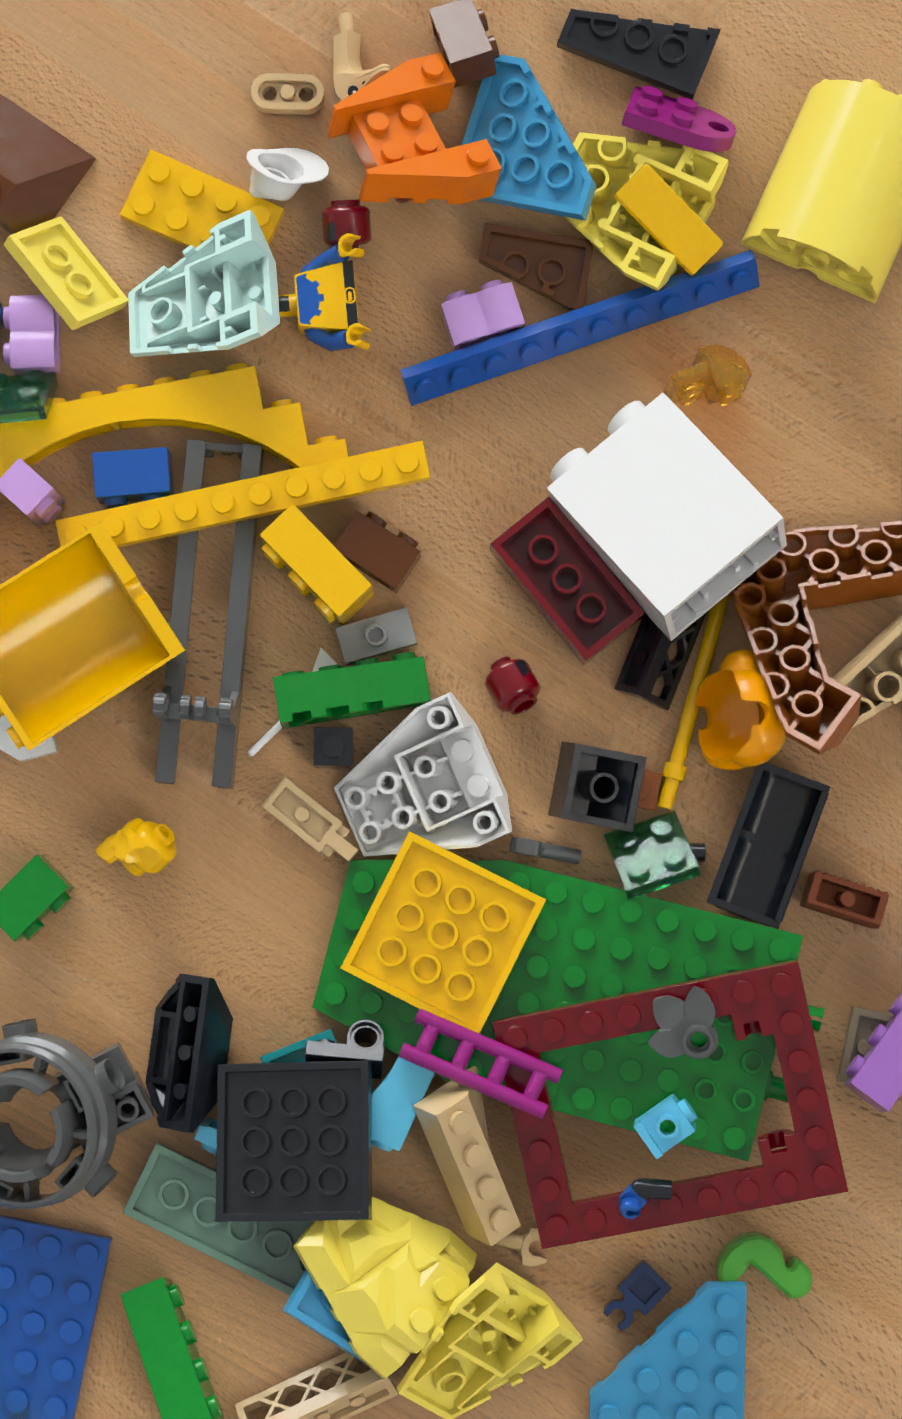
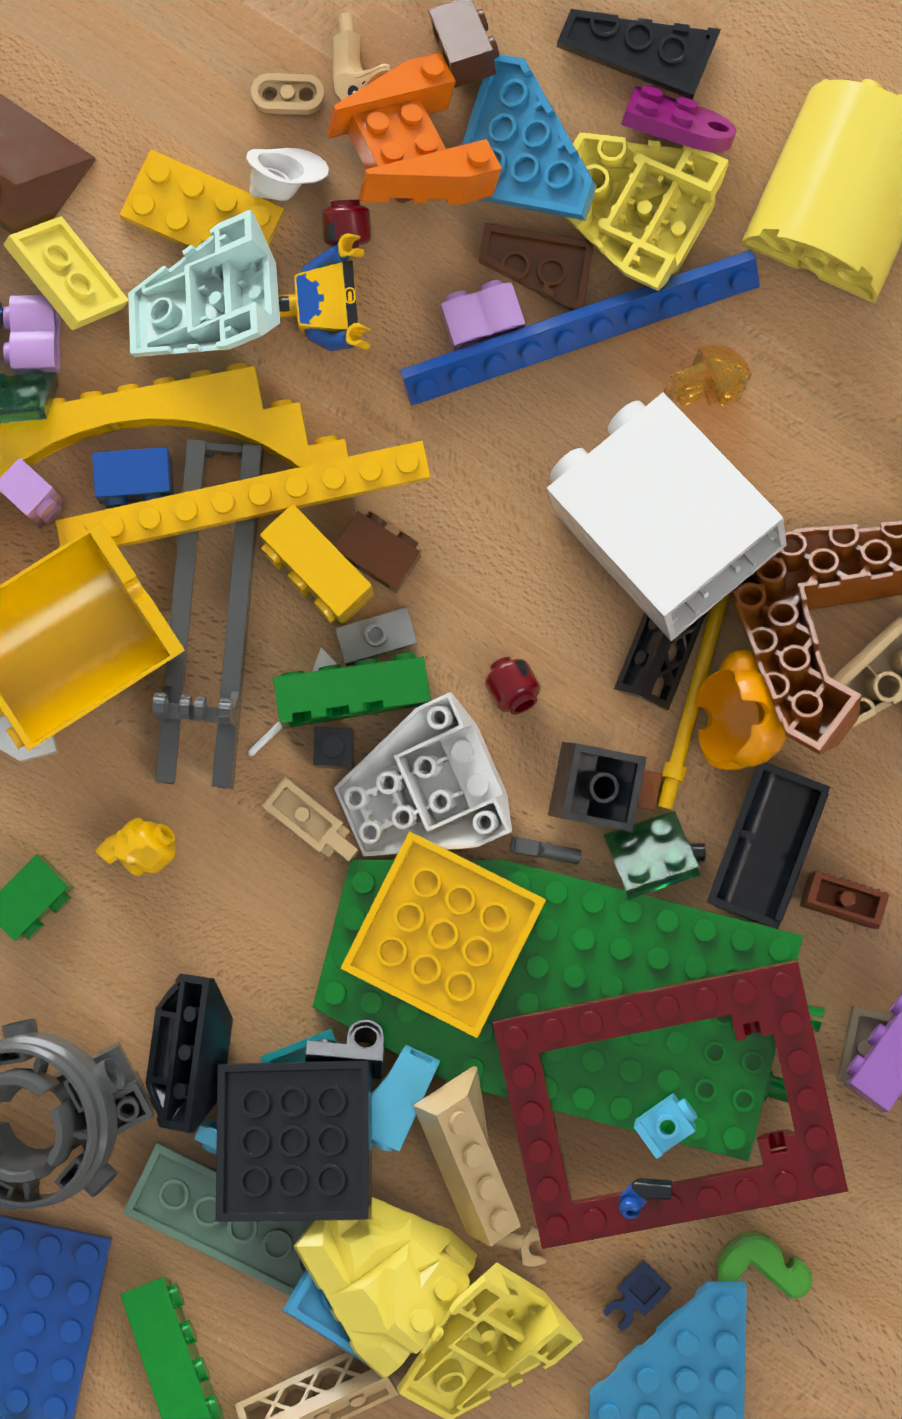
(489, 1086): magenta bar -> none
(566, 580): dark red brick -> none
(668, 219): yellow slope -> none
(682, 1019): dark grey plate -> none

